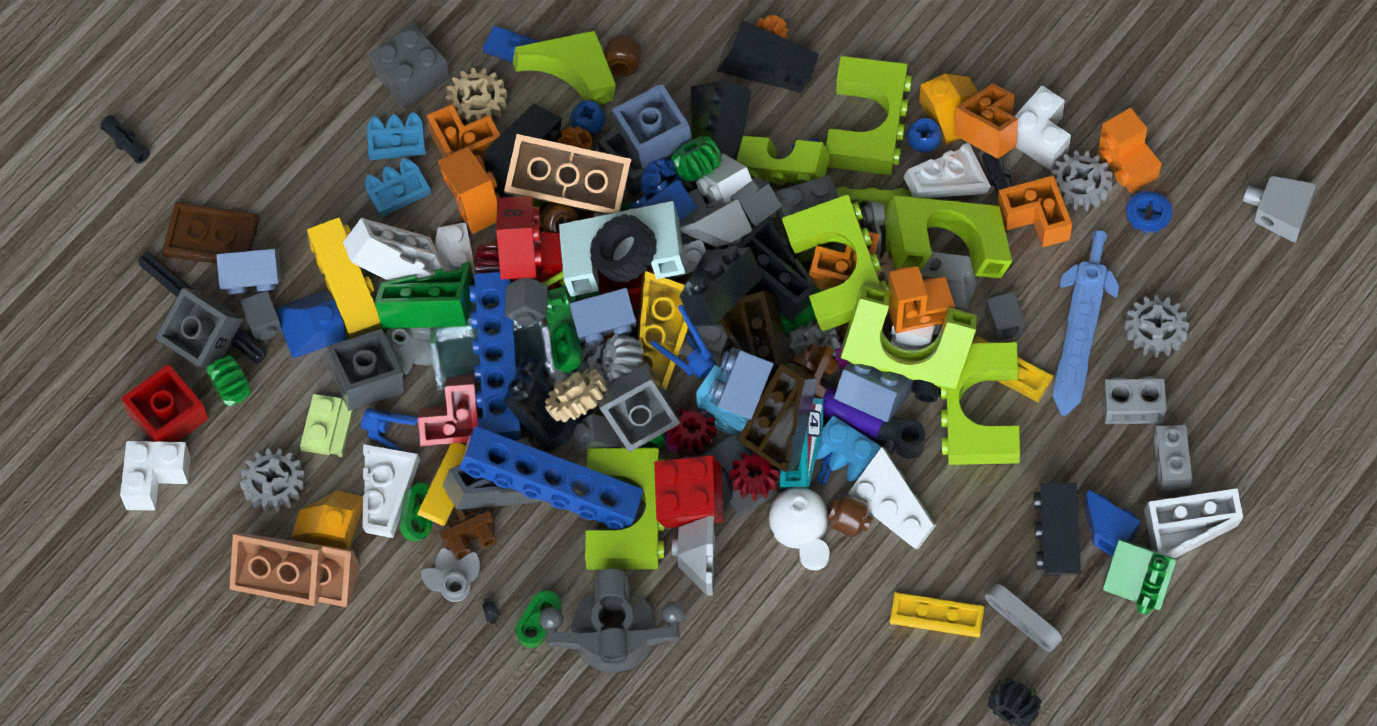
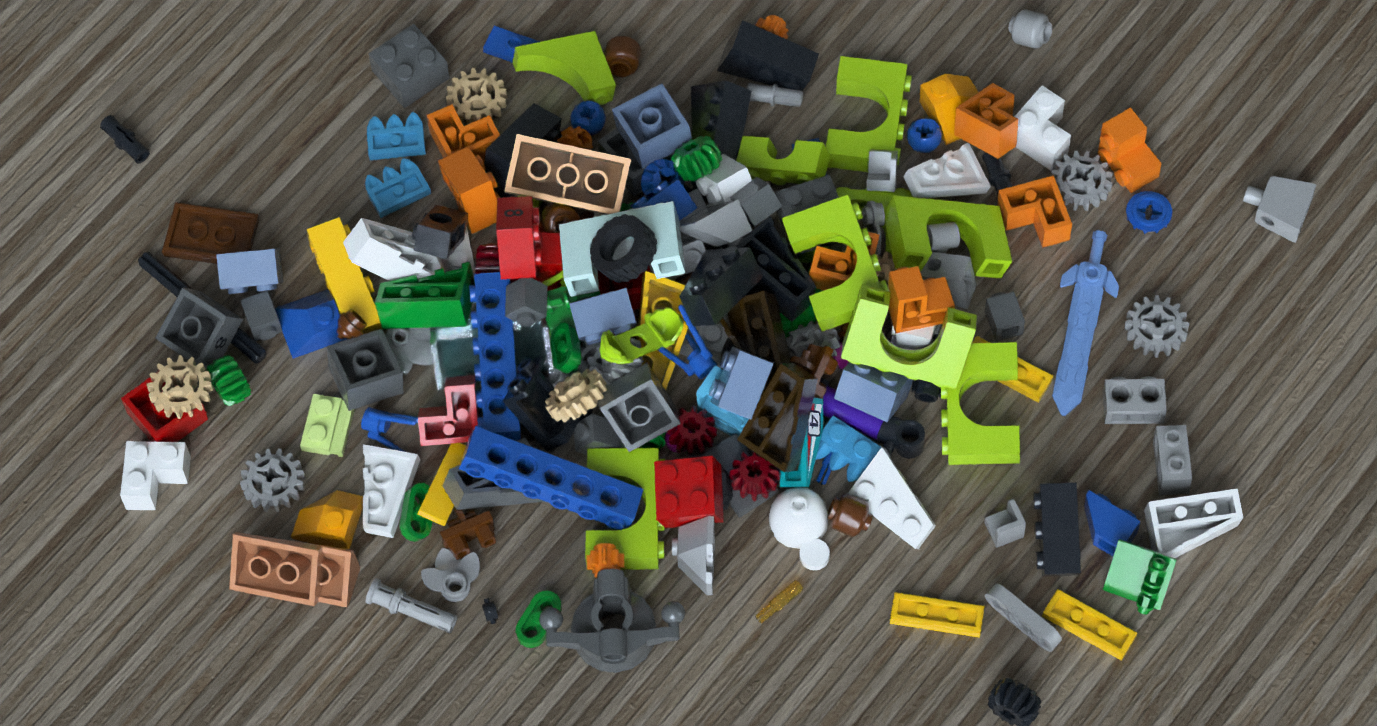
(180, 381): none -> tan gear
(350, 325): none -> reddish brown plate
(398, 601): none -> light grey pin
(440, 231): none -> black brick
(604, 557): none -> orange gear
(659, 331): none -> lime piece
(775, 95): none -> light grey axle
(780, 600): none -> clear yellow pin
(882, 170): none -> light grey panel
(943, 236): none -> light grey piece
(1006, 525): none -> light grey panel
(1030, 29): none -> light grey head
(1089, 624): none -> yellow tile

